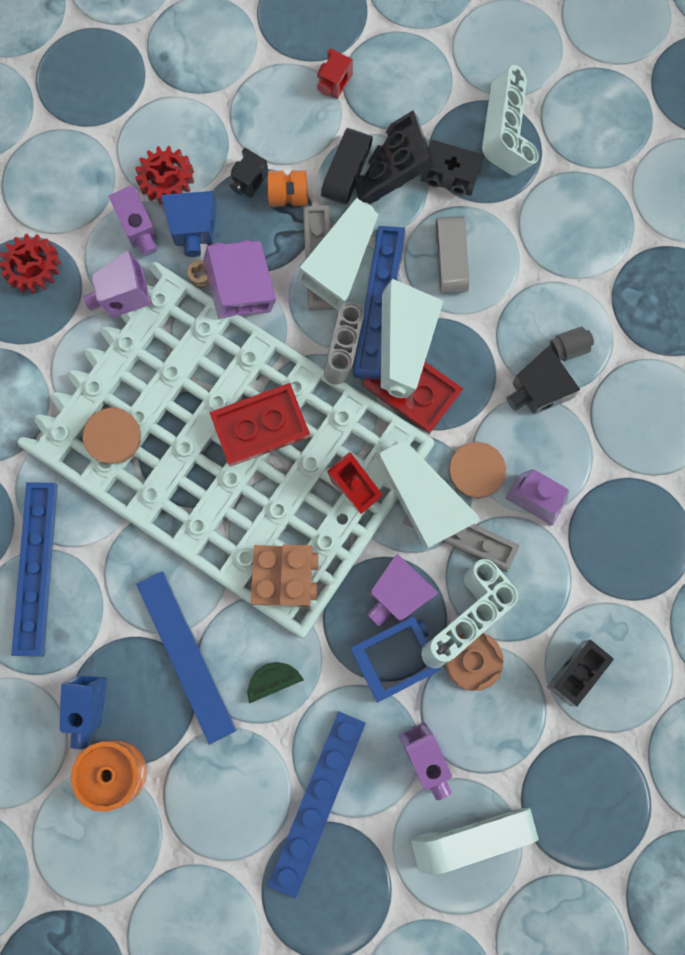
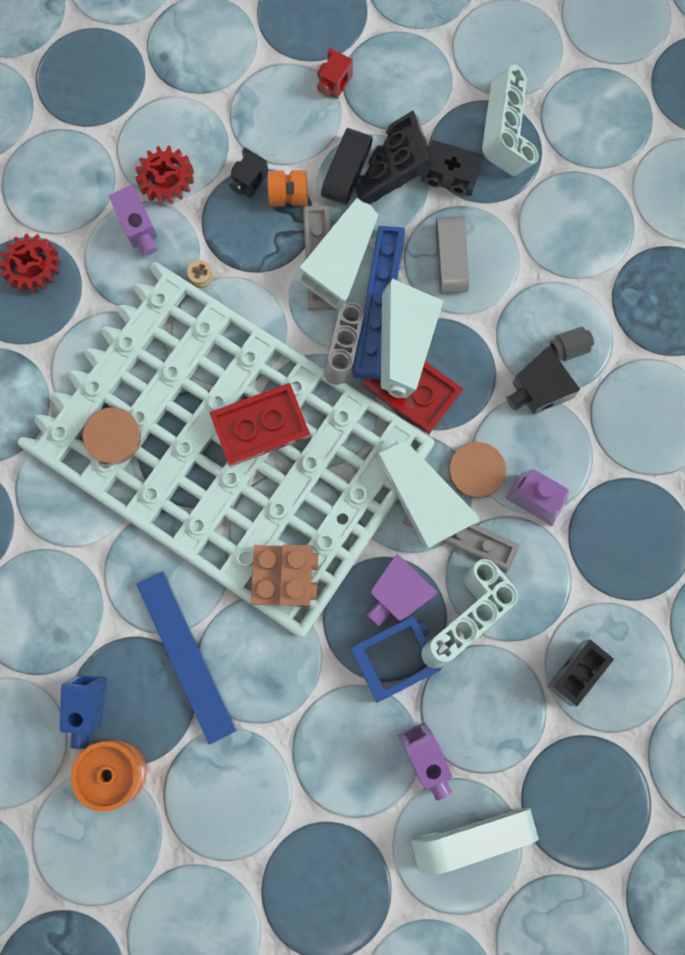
(34, 569): blue plate -> none
(119, 287): medium lavender torso -> none
(191, 219): blue torso -> none
(239, 279): medium lavender brick -> none
(271, 679): dark green tile -> none
(316, 805): blue plate -> none
(354, 483): red slope -> none
(477, 664): nougat tile -> none

